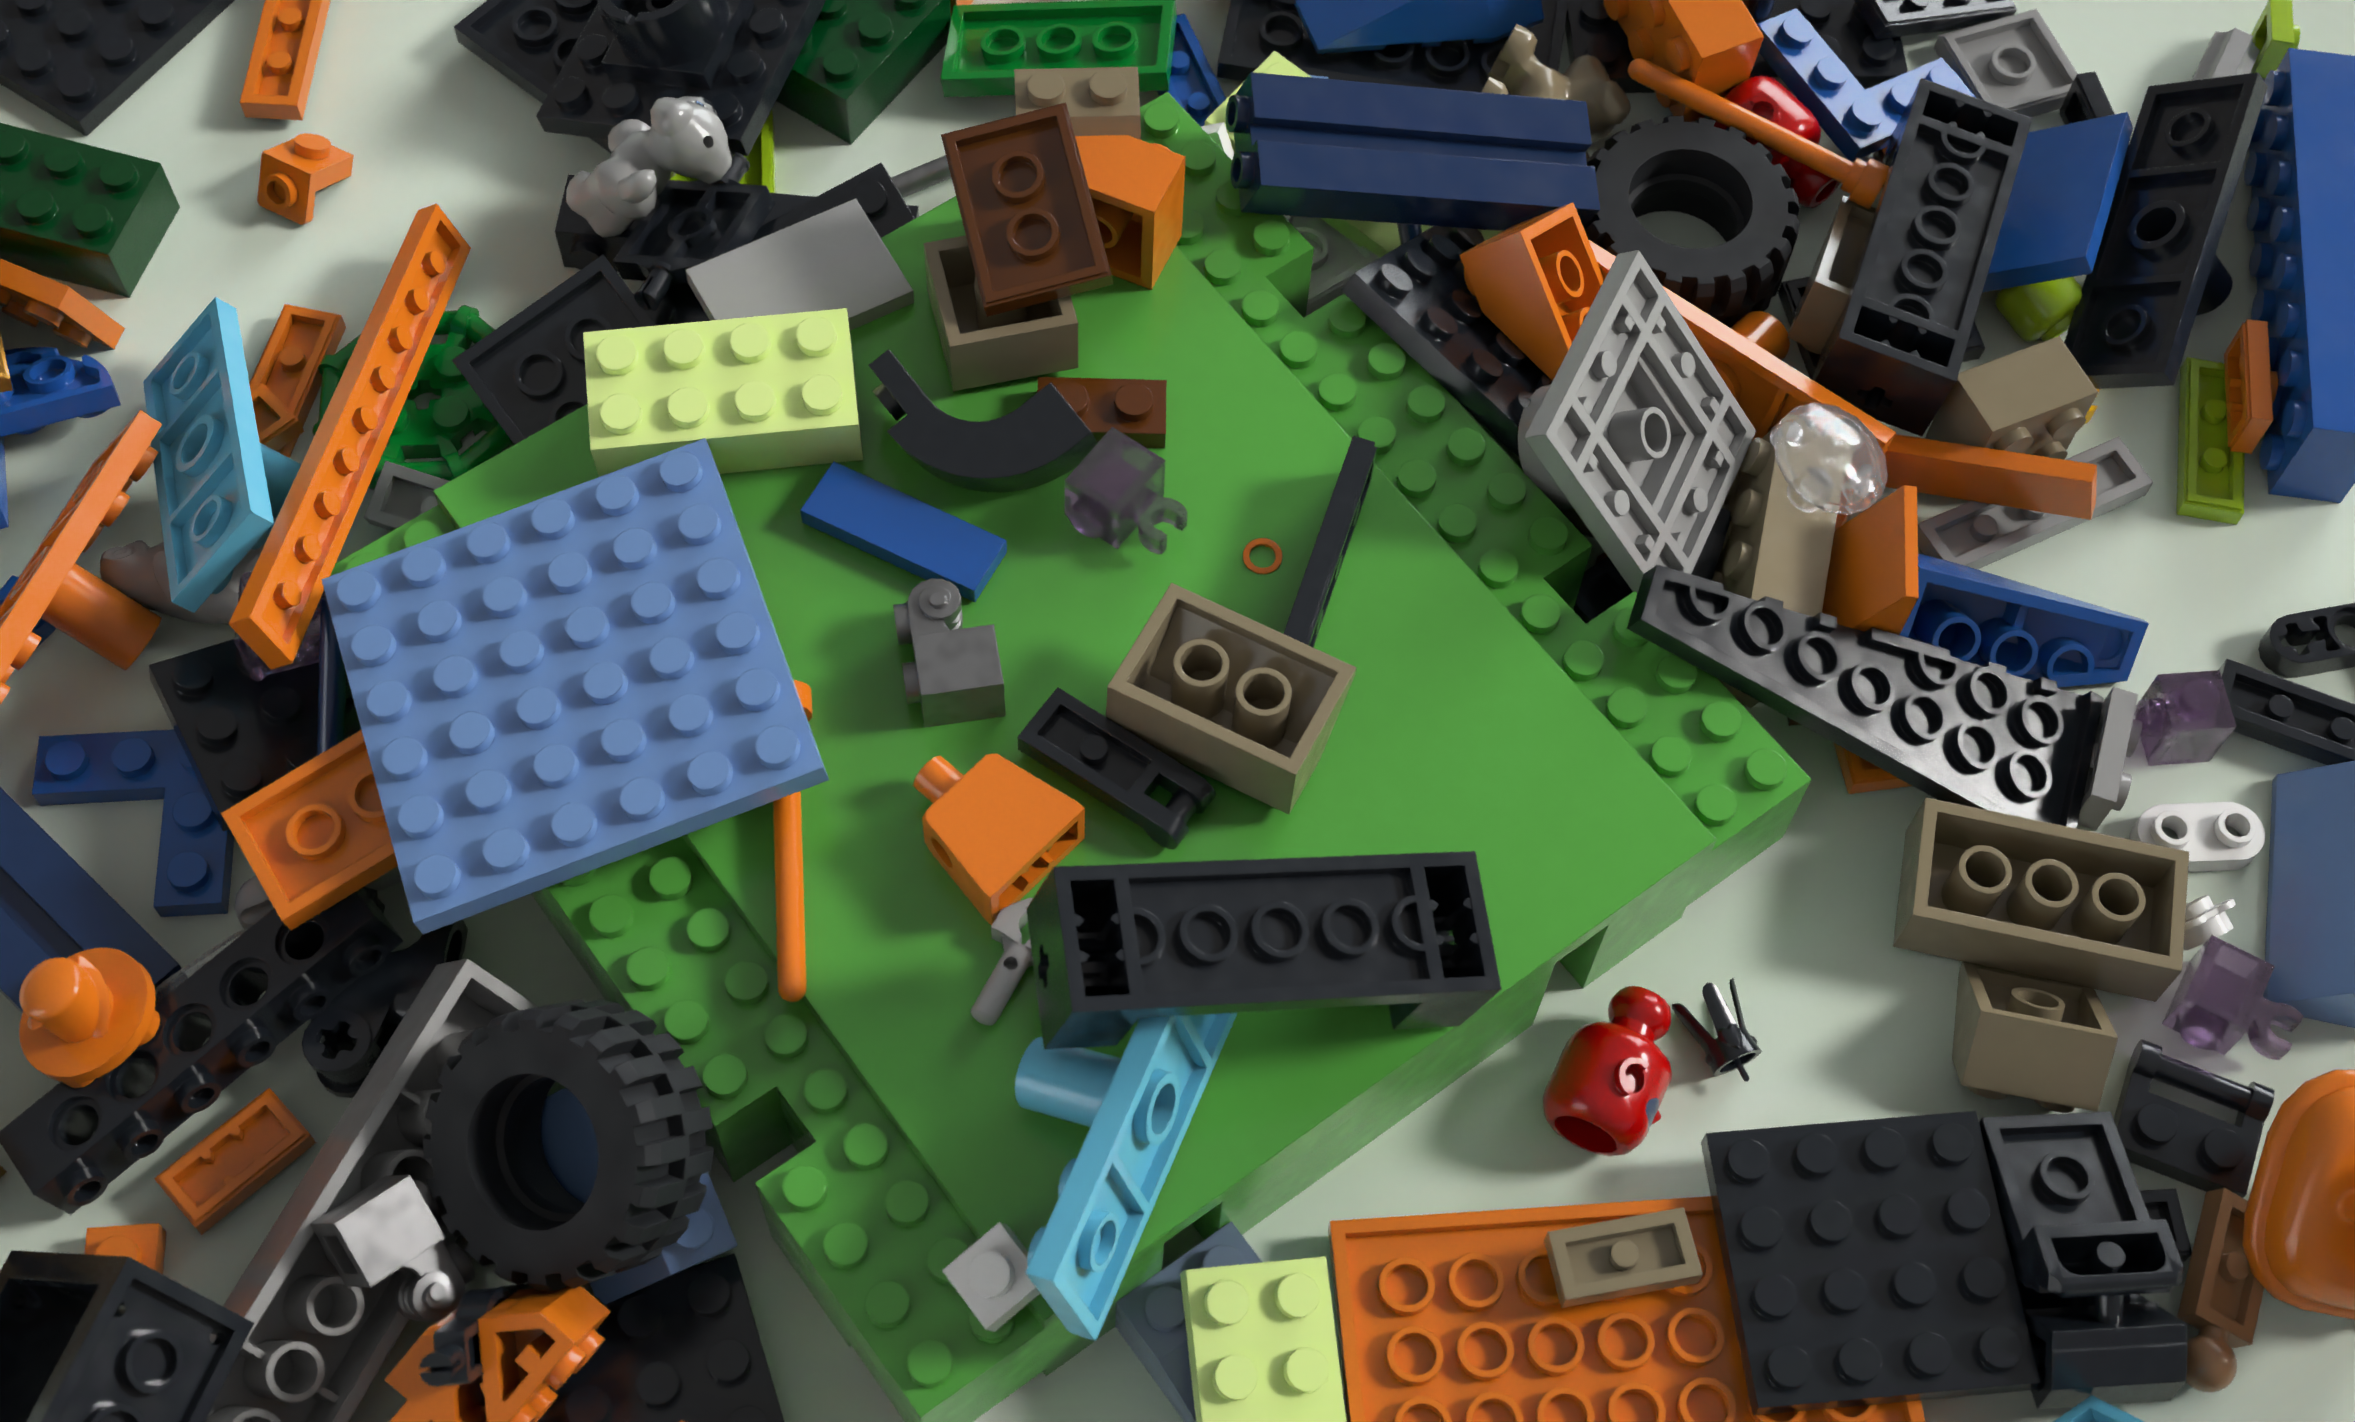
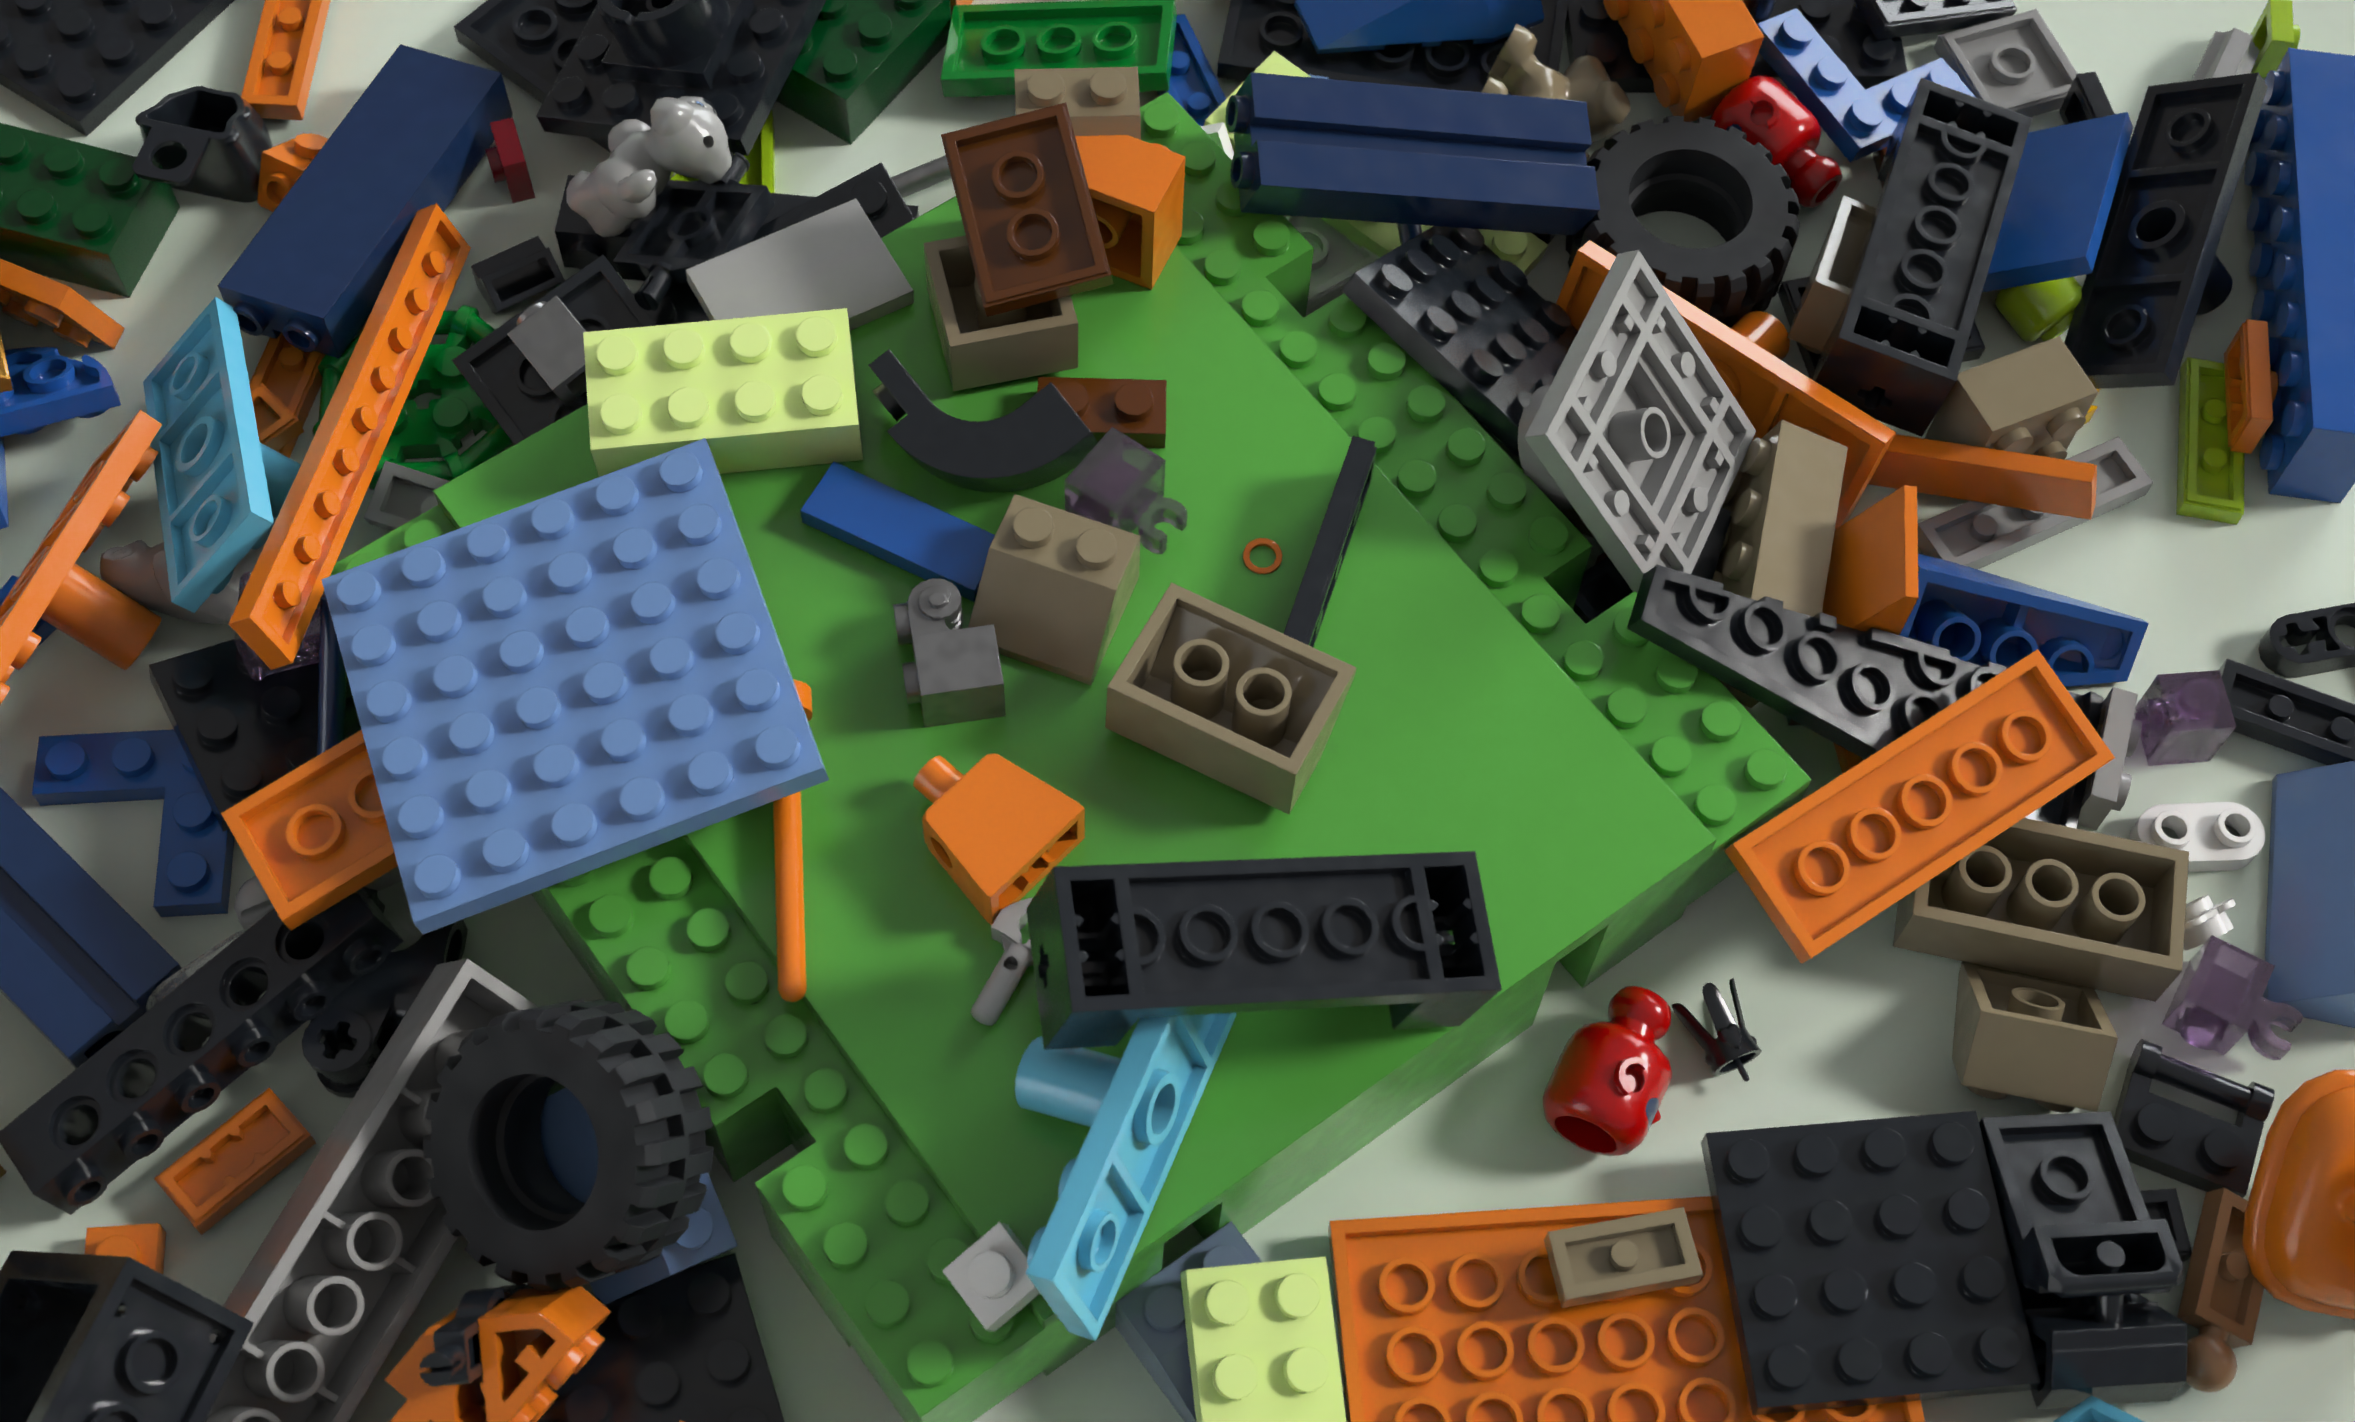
(86, 1014): orange plate -> none
(205, 144): none -> black piece
(346, 216): none -> dark blue brick
(392, 1230): flat silver brick -> none
(508, 161): none -> dark red plate
(516, 274): none -> black piece
(553, 346): none -> flat silver brick
(1056, 587): none -> dark tan slope
(1115, 767): black plate -> none
(1536, 283): orange slope -> none
(1829, 460): clear dish -> none
(1858, 178): orange piece -> none
(1918, 806): none -> orange plate

